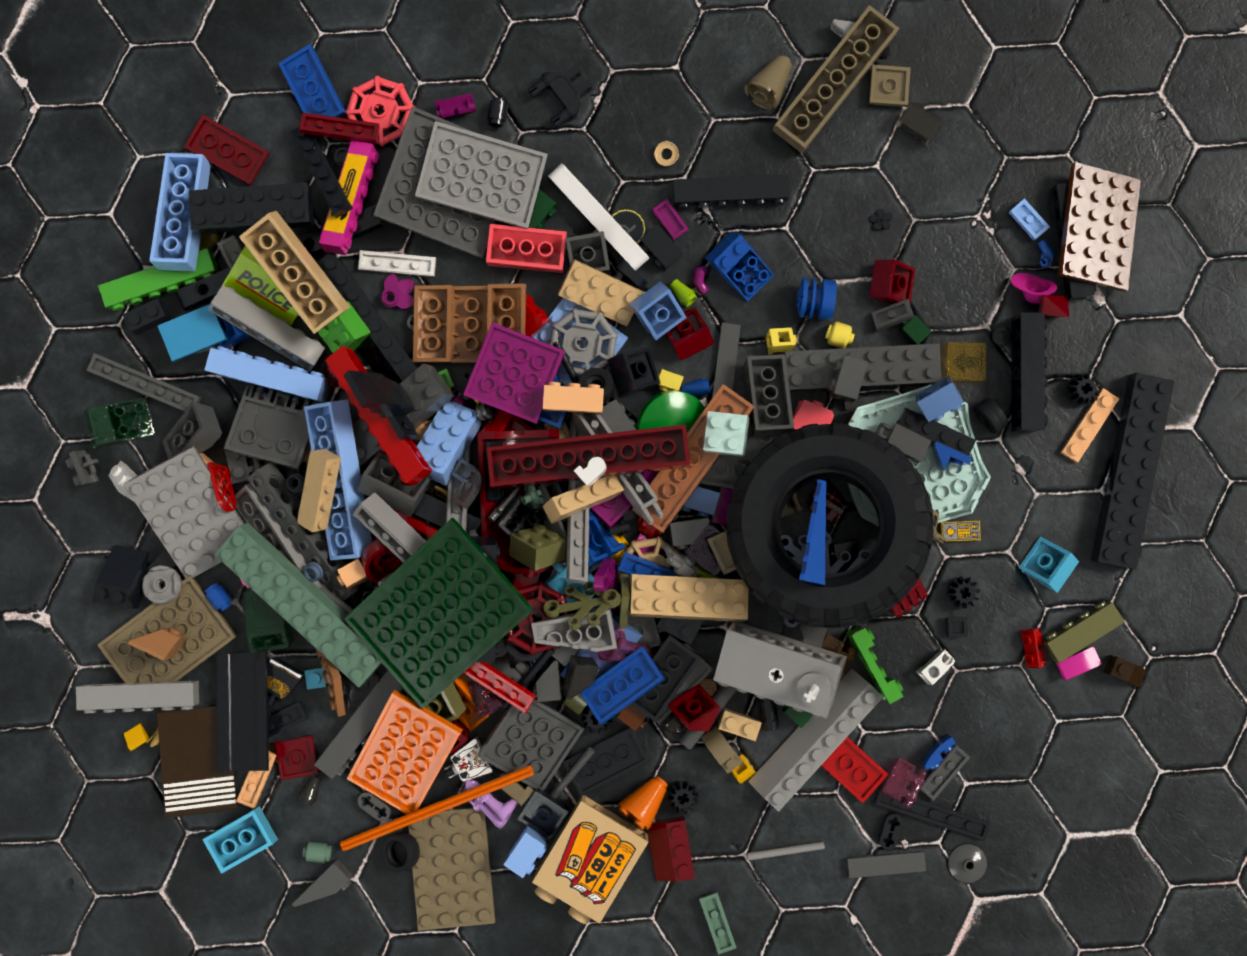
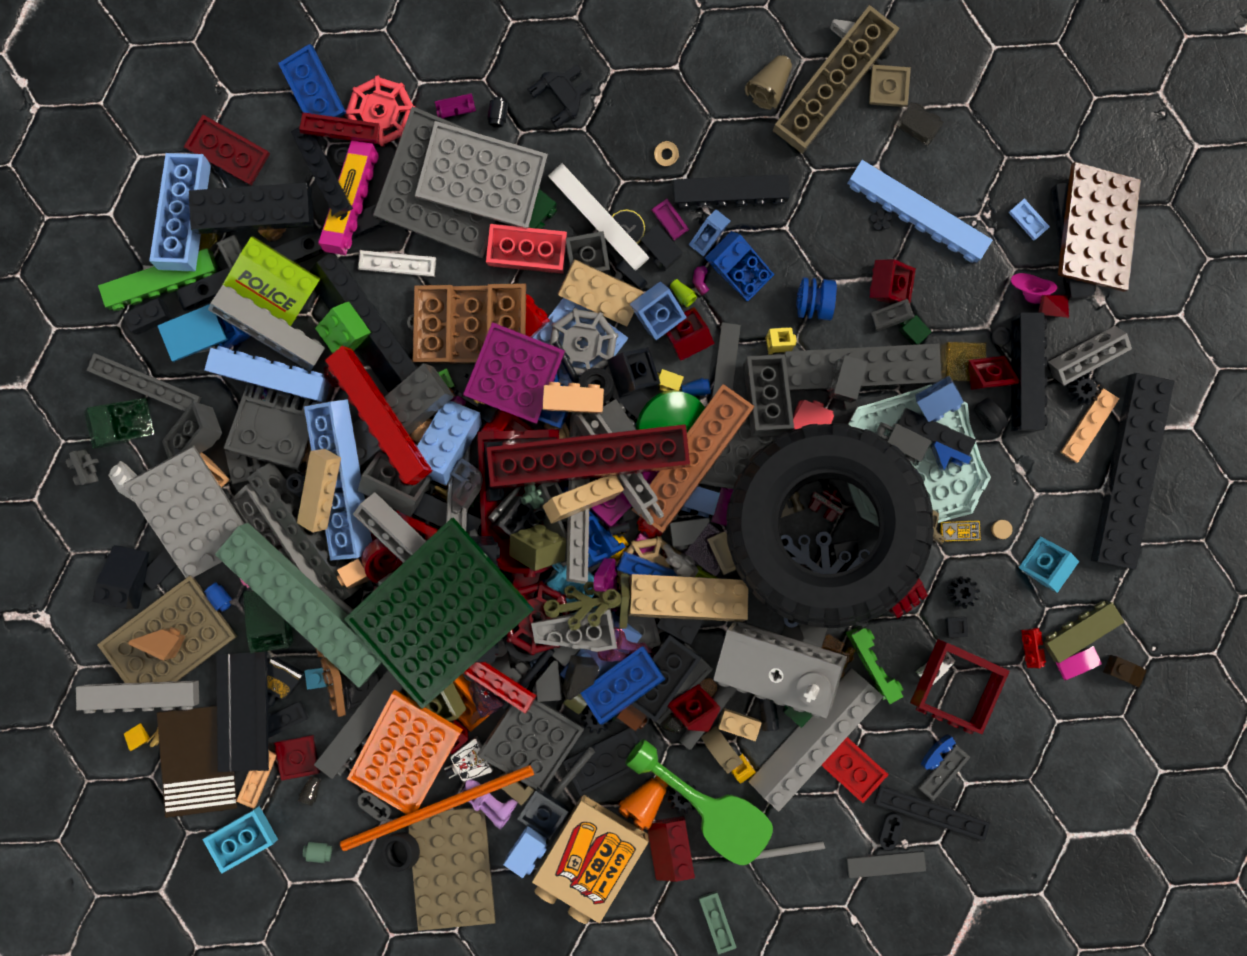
(152, 584): light grey plate -> none
(228, 486): red window -> none
(294, 271): tan brick -> none
(313, 571): sand blue plate -> none
(327, 884): dark grey slope -> none
(385, 398): black slope -> none
(400, 290): magenta plate -> none
(484, 411): dark grey bush -> none
(594, 470): white leg -> none
(709, 232): none -> medium blue slope
(726, 433): light aqua brick -> none
(728, 822): none -> bright green piece
(814, 557): blue wedge -> none
(839, 335): light yellow head -> none
(898, 780): clear pink plate -> none
(919, 211): none -> light blue brick
(961, 856): dark grey dish -> none
(988, 697): none -> dark red window
(991, 372): none -> dark red slope
(1002, 529): none -> tan tile
(1047, 253): blue arm -> none
(1089, 355): none -> light grey brick

